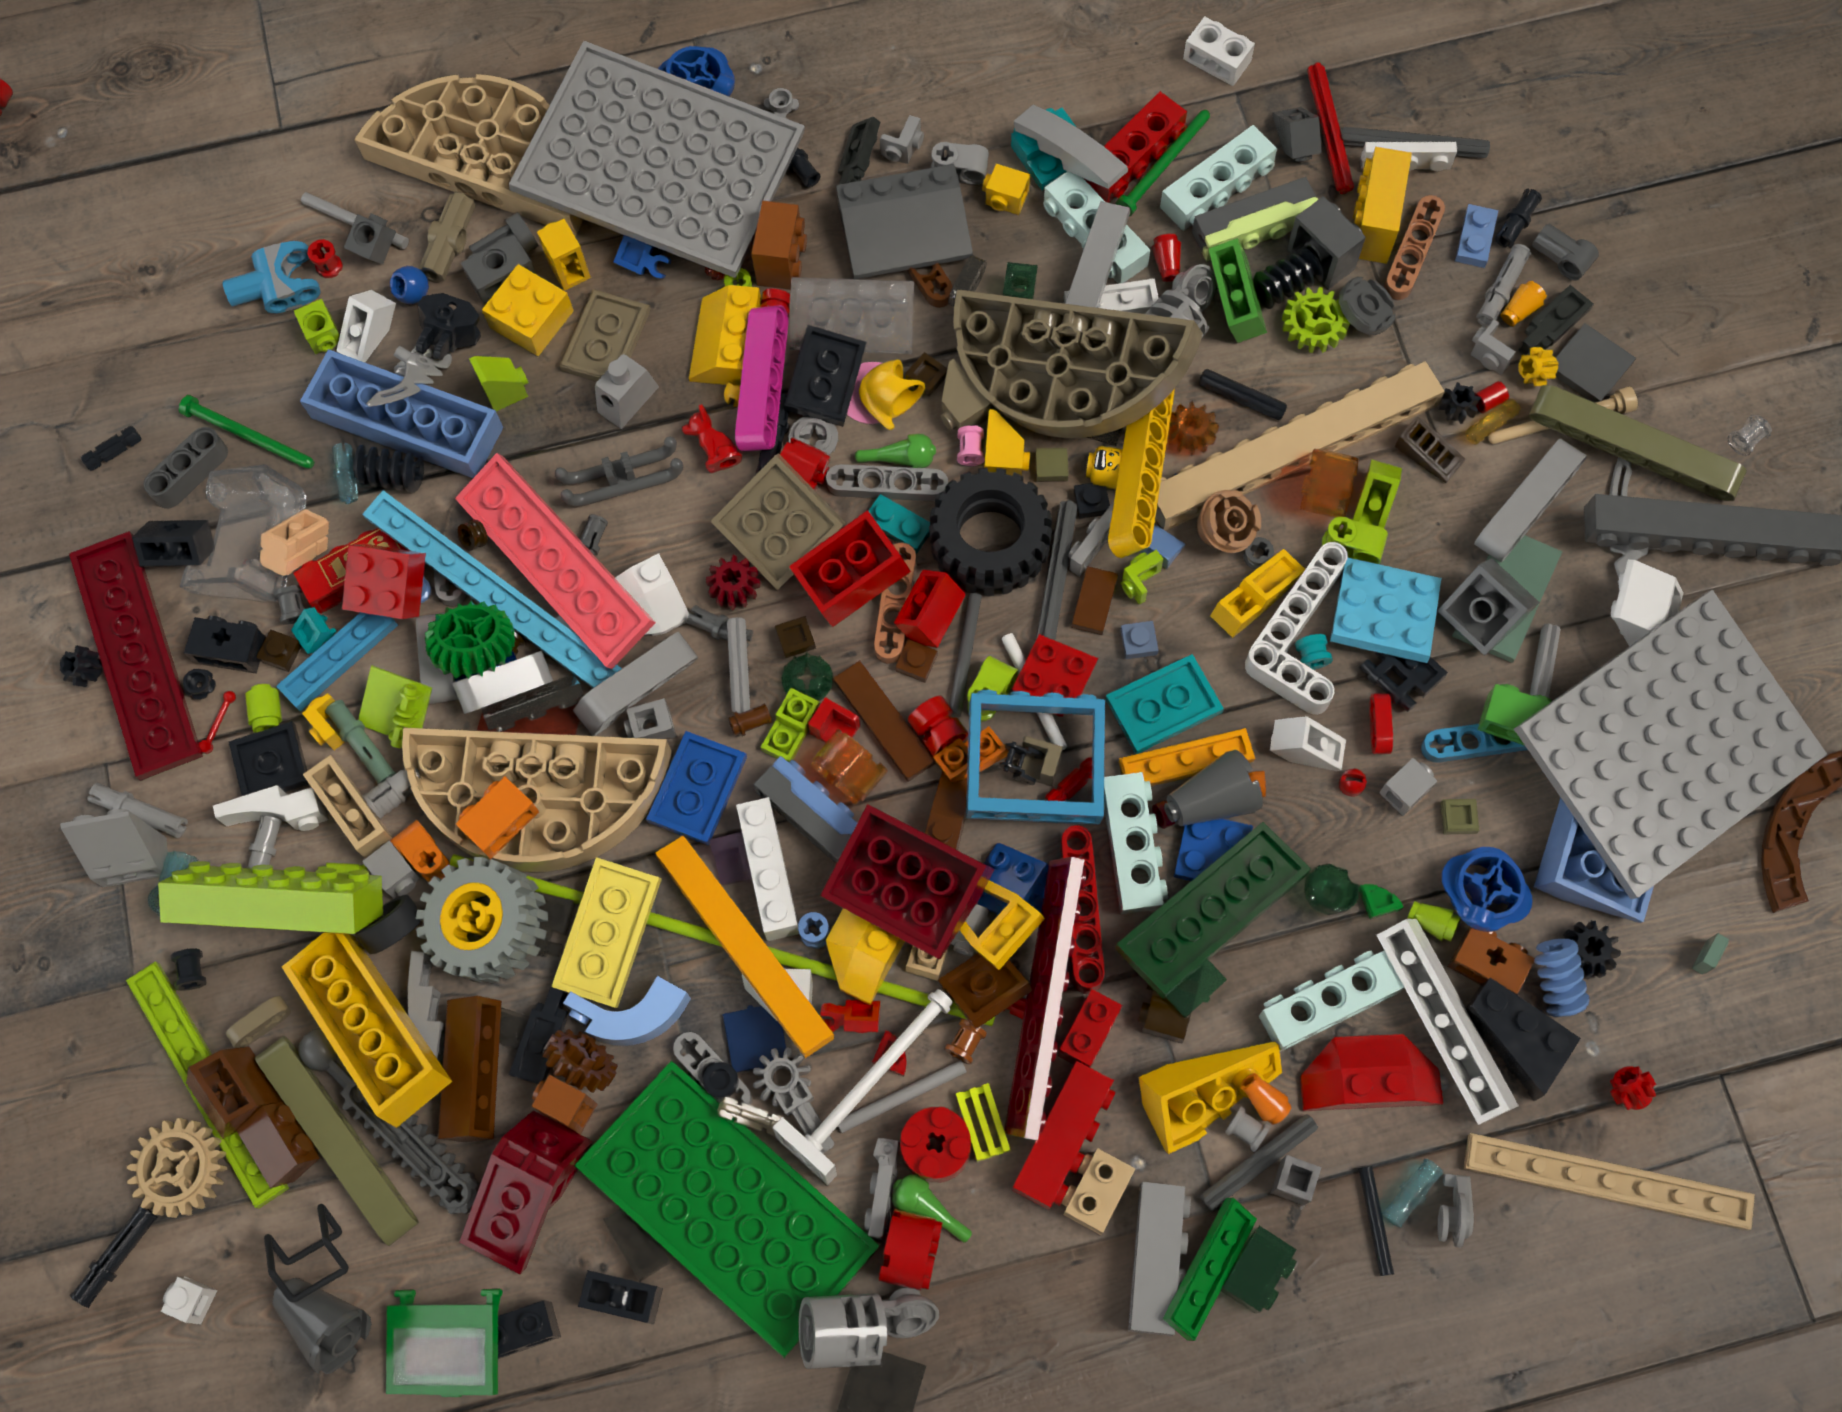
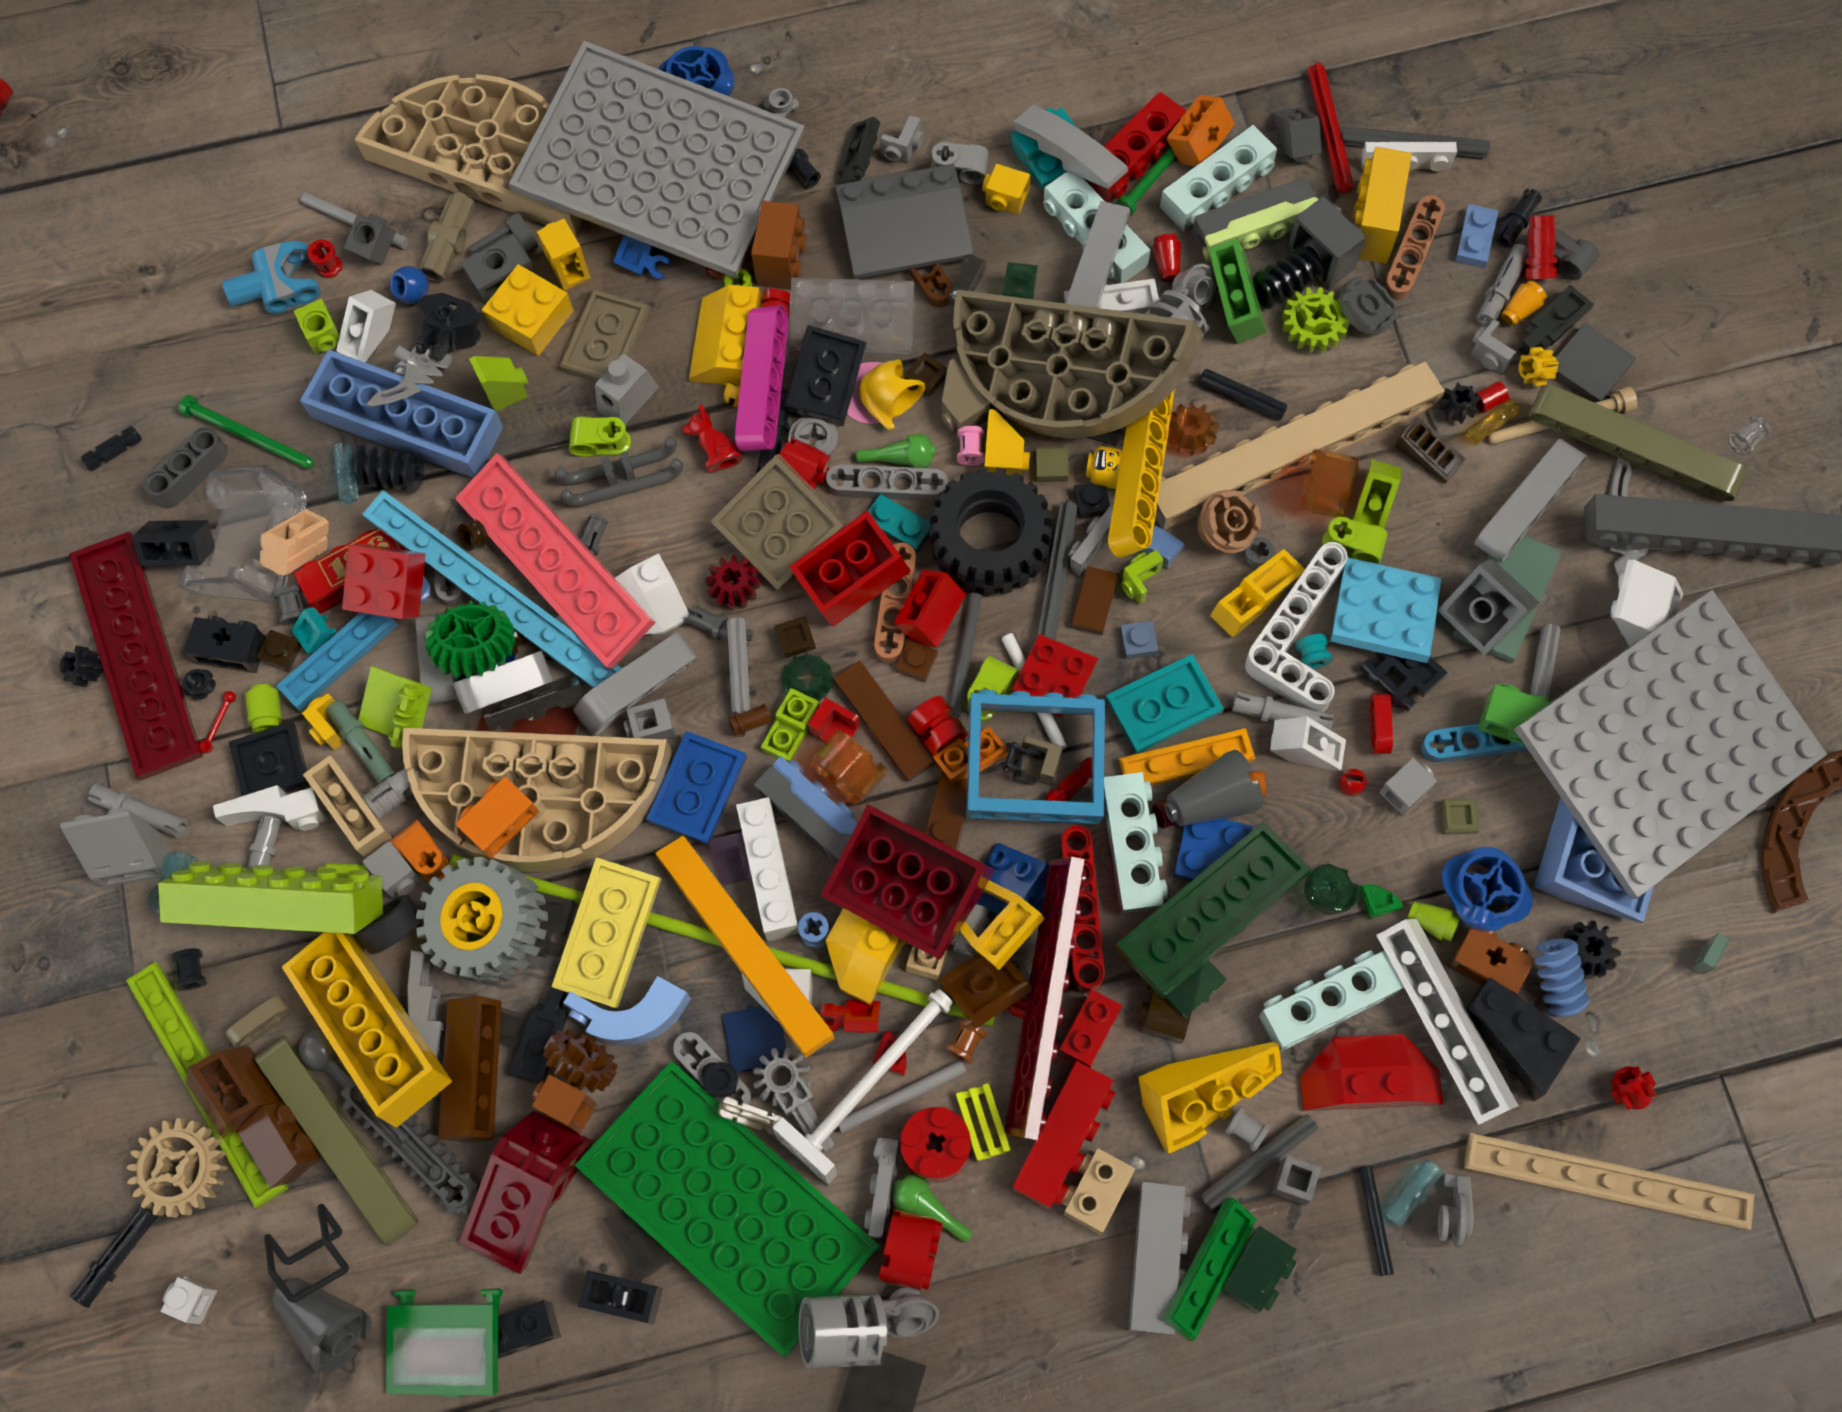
(597, 435): none -> lime piece
(1200, 130): none -> orange brick
(1218, 51): white brick -> none
(1267, 1100): orange cone -> none
(1273, 710): none -> light grey pin
(1541, 248): none -> red axle

